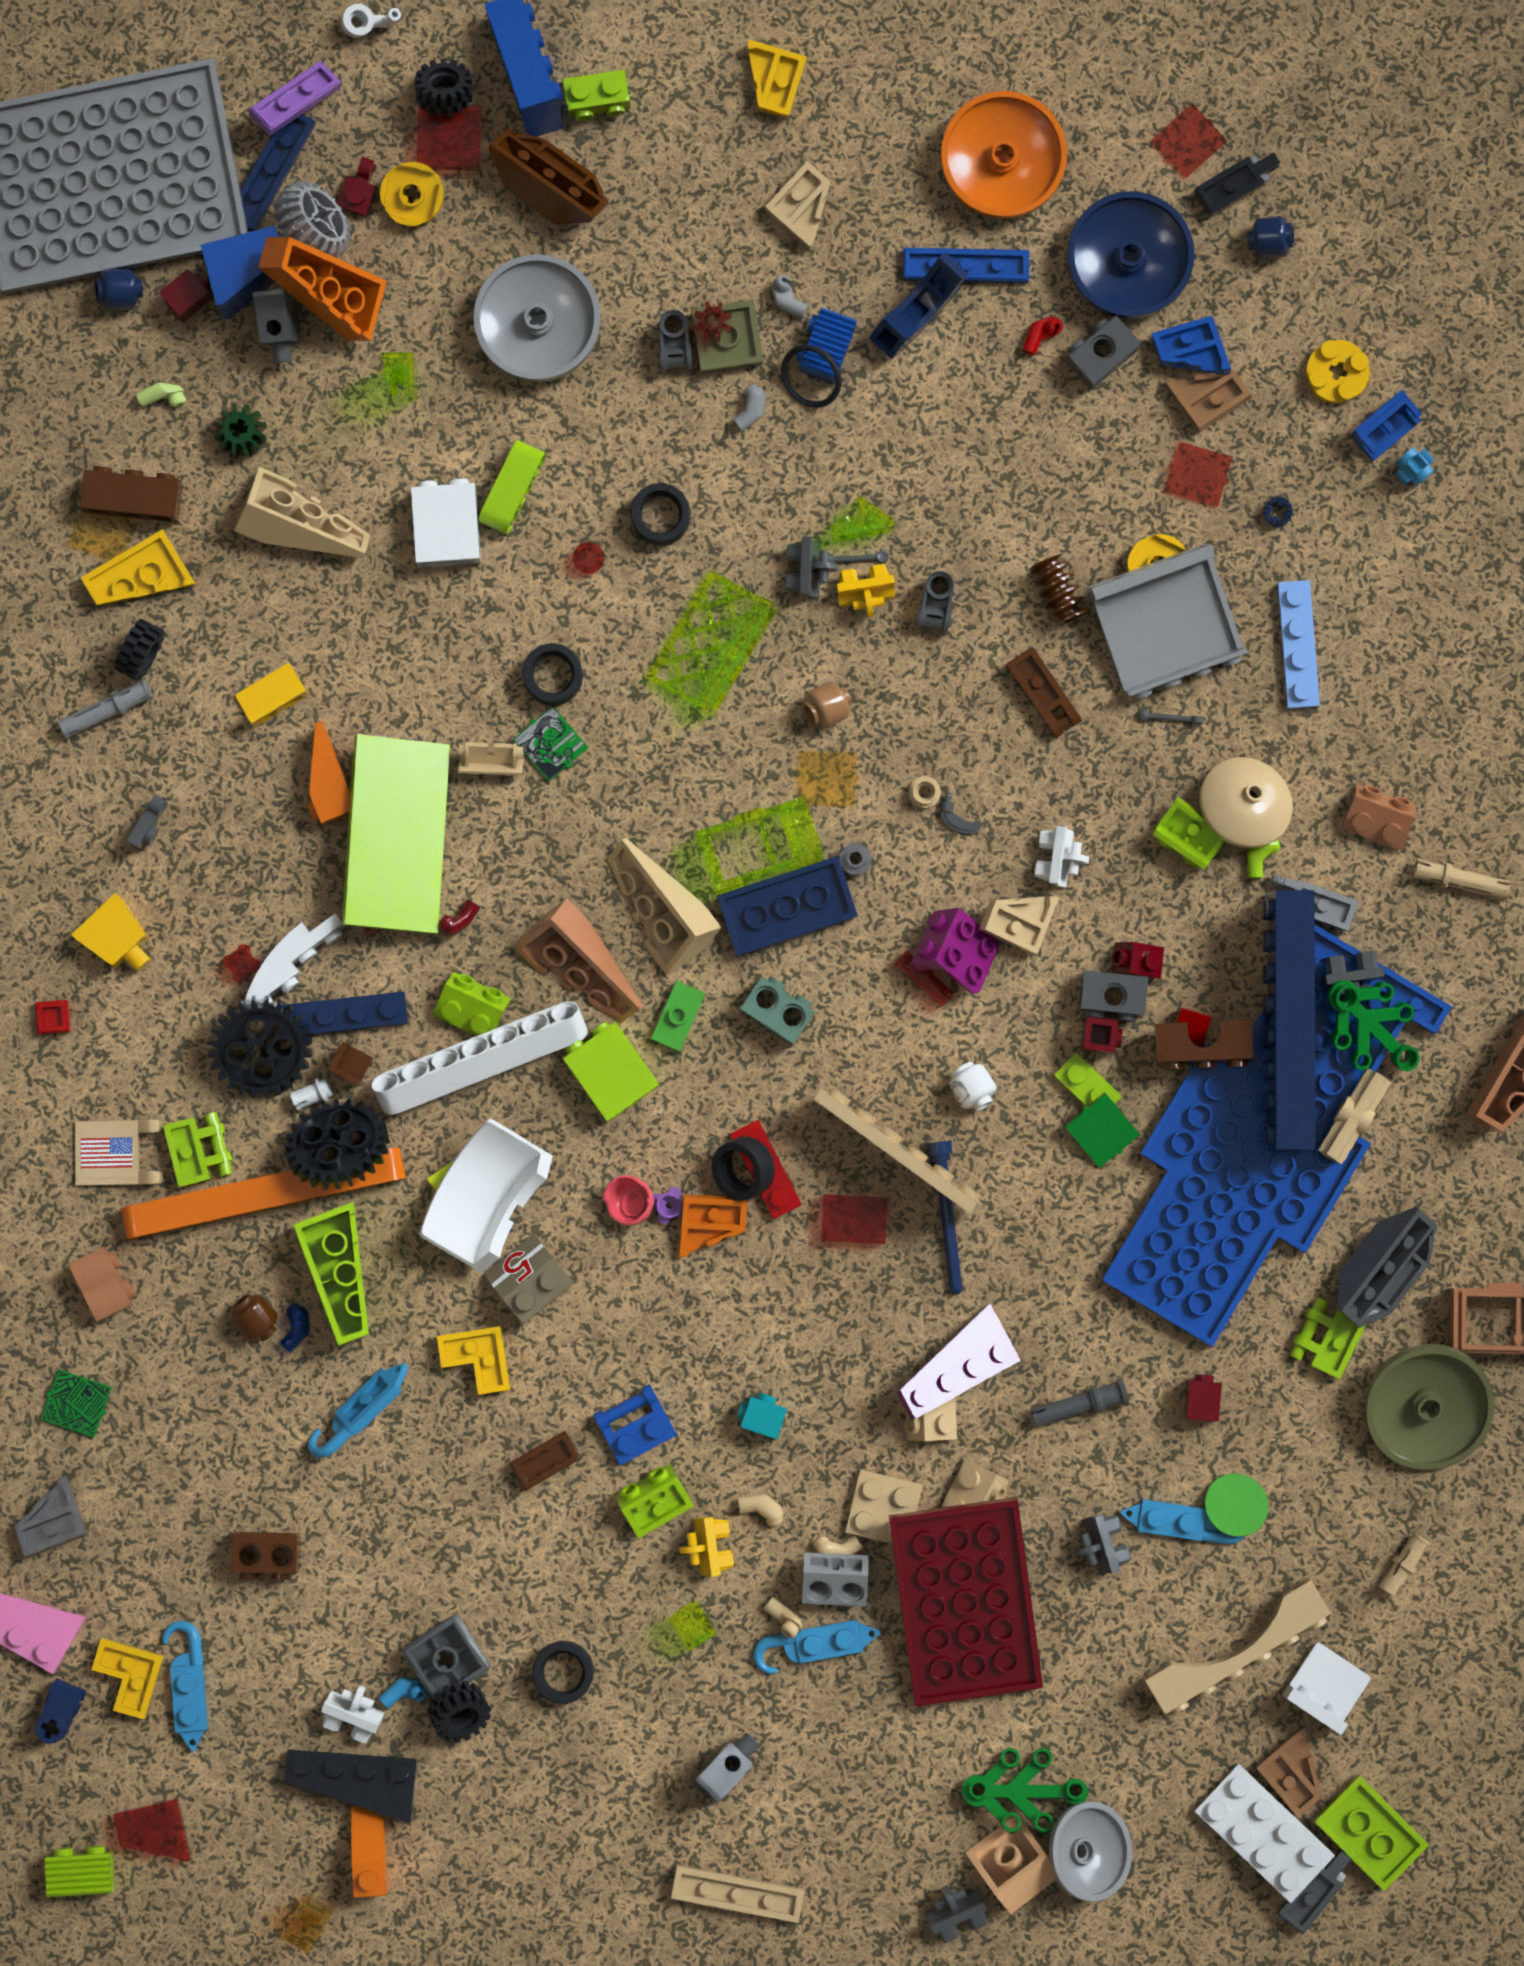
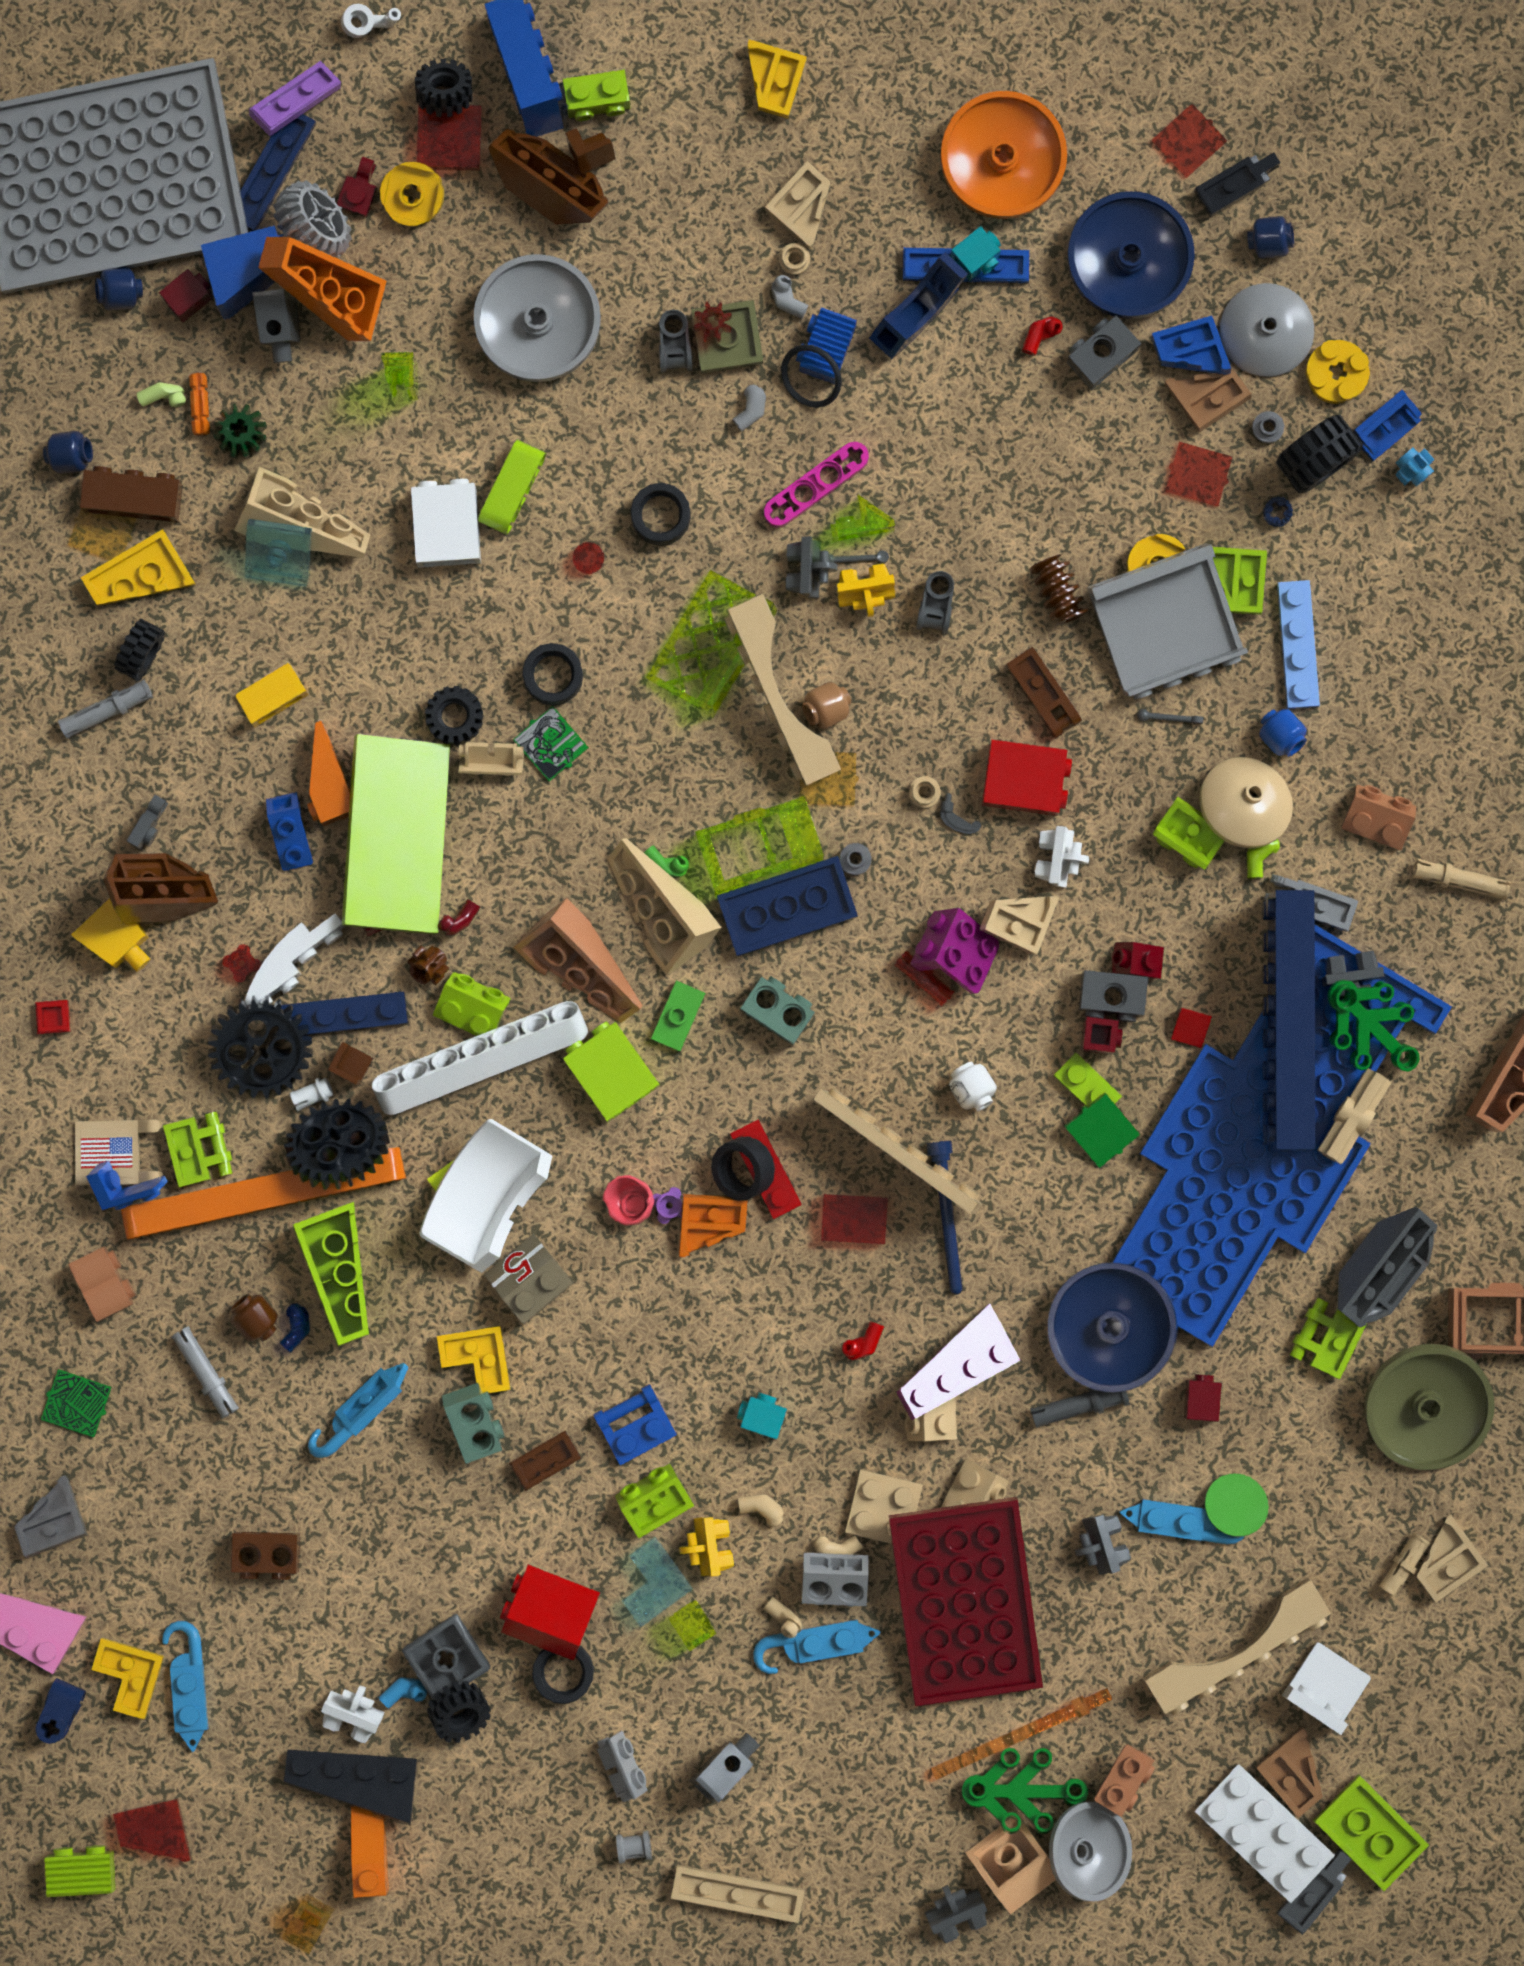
(68, 452): none -> dark blue head
(109, 1193): none -> blue bracket
(156, 888): none -> reddish brown wedge
(199, 404): none -> orange axle
(205, 1373): none -> light grey pin
(278, 552): none -> clear light blue plate
(288, 831): none -> blue bracket
(428, 965): none -> reddish brown gear
(454, 696): none -> black tyre
(467, 1424): none -> sand green brick
(548, 1611): none -> red brick
(591, 151): none -> reddish brown panel
(618, 1752): none -> light grey hinge
(633, 1847): none -> light grey bush
(664, 1585): none -> clear light blue plate
(673, 866): none -> bright green arm
(755, 629): none -> tan arch
(794, 249): none -> tan plate
(814, 482): none -> dark pink beam
(864, 1345): none -> red arm
(977, 253): none -> teal brick
(1026, 778): none -> red brick
(1079, 1707): none -> clear orange bar
(1112, 1327): none -> dark blue dish
(1124, 1779): none -> nougat bracket
(1176, 1048): reddish brown arch -> none
(1242, 578): none -> lime wing
(1263, 350): none -> light grey dish
(1263, 435): none -> flat silver plate
(1283, 732): none -> blue head
(1319, 453): none -> black tyre
(1449, 1562): none -> tan wing

